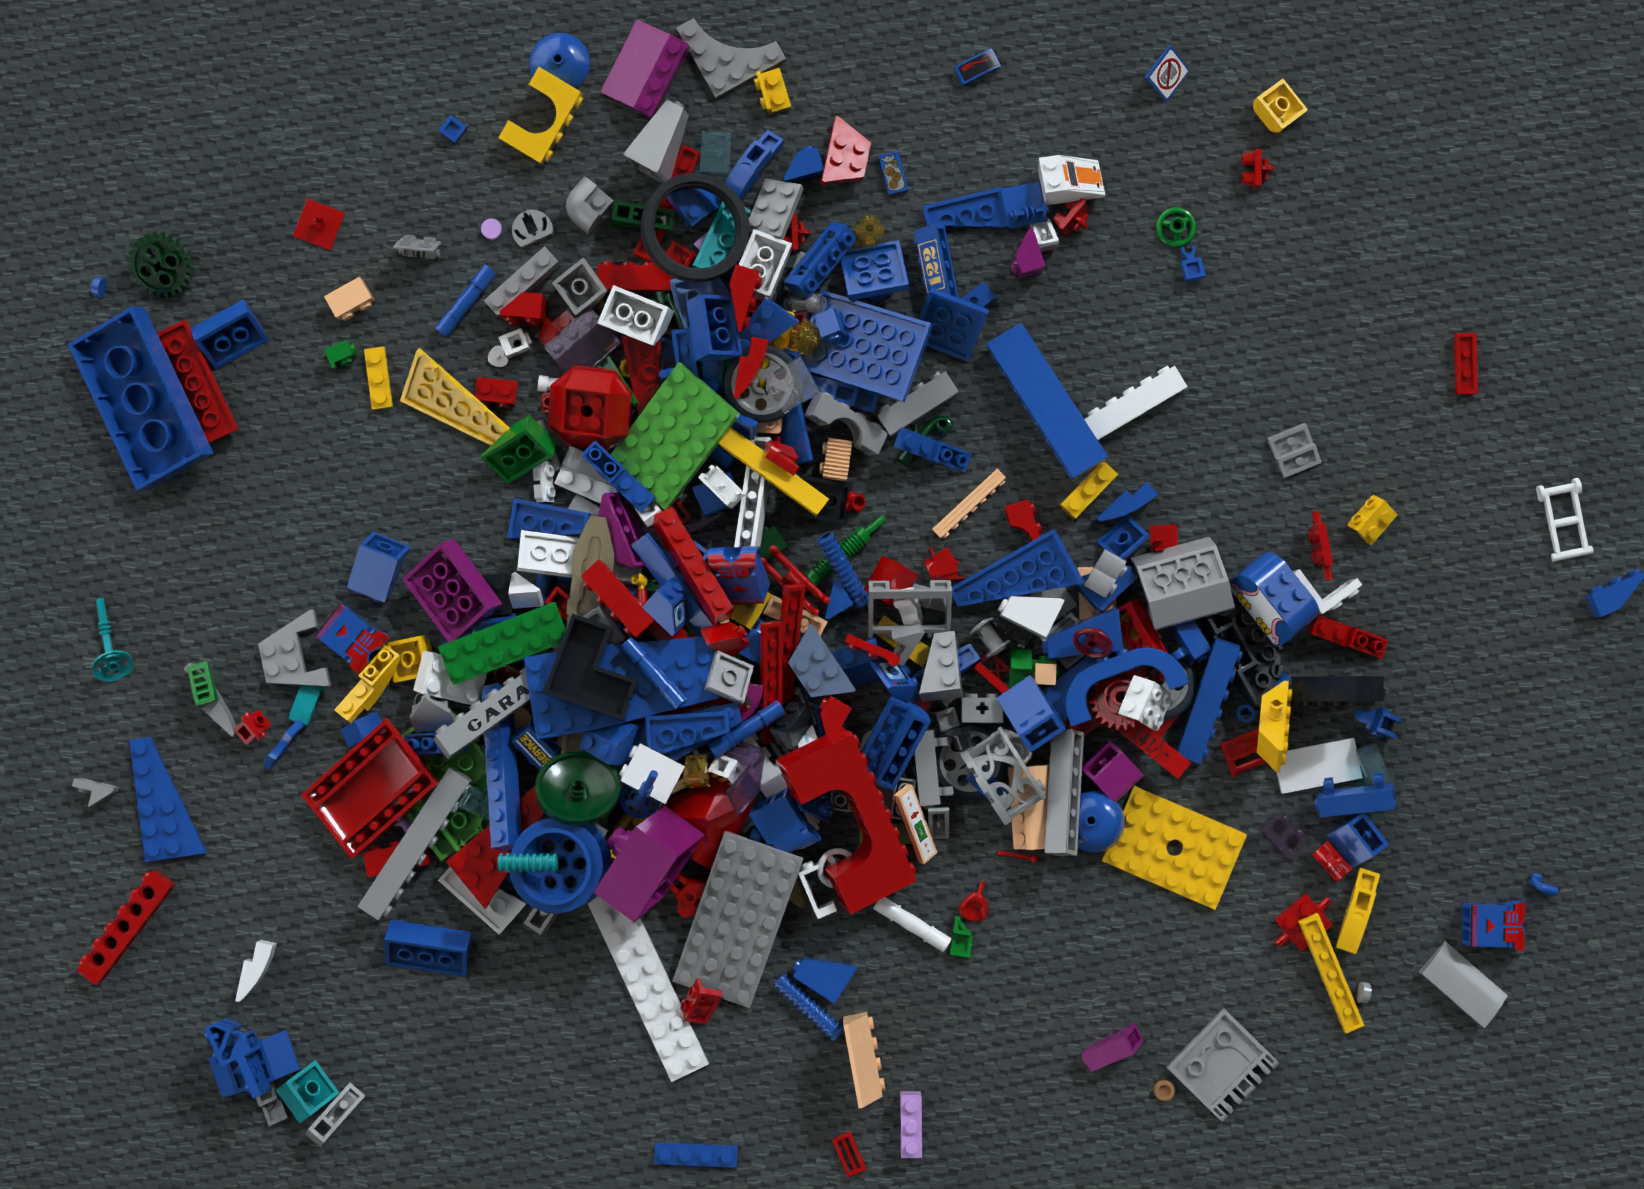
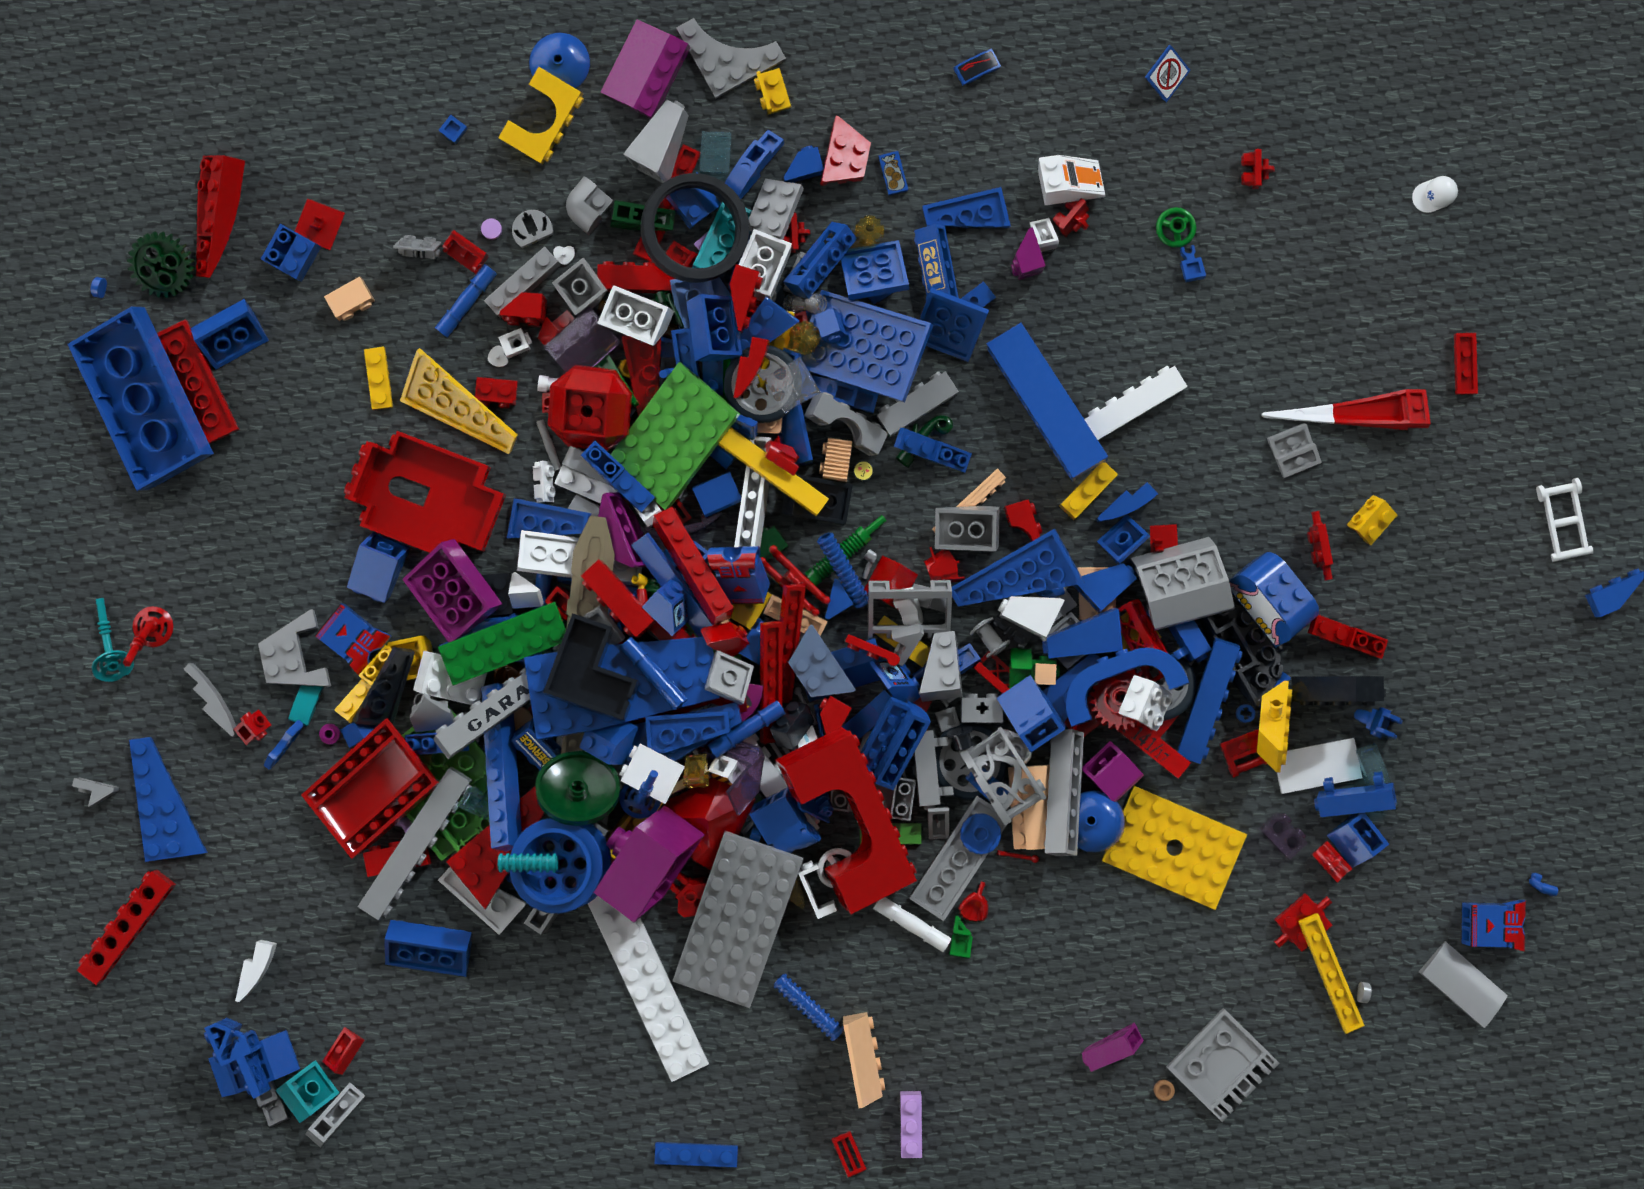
(150, 629): none -> red dish
(199, 701): green slope -> none
(216, 208): none -> red wedge
(291, 252): none -> blue slope
(335, 737): none -> magenta plate
(341, 353): green brick -> none
(343, 1051): none -> red slope
(386, 690): none -> black wing
(454, 508): none -> red panel
(465, 252): none -> red hinge
(519, 450): green slope -> none
(564, 255): none -> white piece
(700, 1003): red bracket -> none
(722, 486): white hinge -> none
(824, 976): blue slope -> none
(859, 502): red plate -> none
(863, 470): none -> light yellow tile
(868, 716): none -> blue slope
(870, 556): none -> light grey hand
(915, 824): tile -> none
(952, 868): none -> light grey plate
(967, 528): none -> light grey slope
(980, 833): none -> blue tile
(1024, 205): blue hinge -> none
(1053, 593): none -> blue arm
(1095, 639): dark red piece -> none
(1105, 573): light grey brick -> none
(1278, 107): yellow slope -> none
(1334, 599): white bracket -> none
(1358, 911): yellow slope -> none
(1391, 410): none -> red plate
(1435, 194): none -> white cap

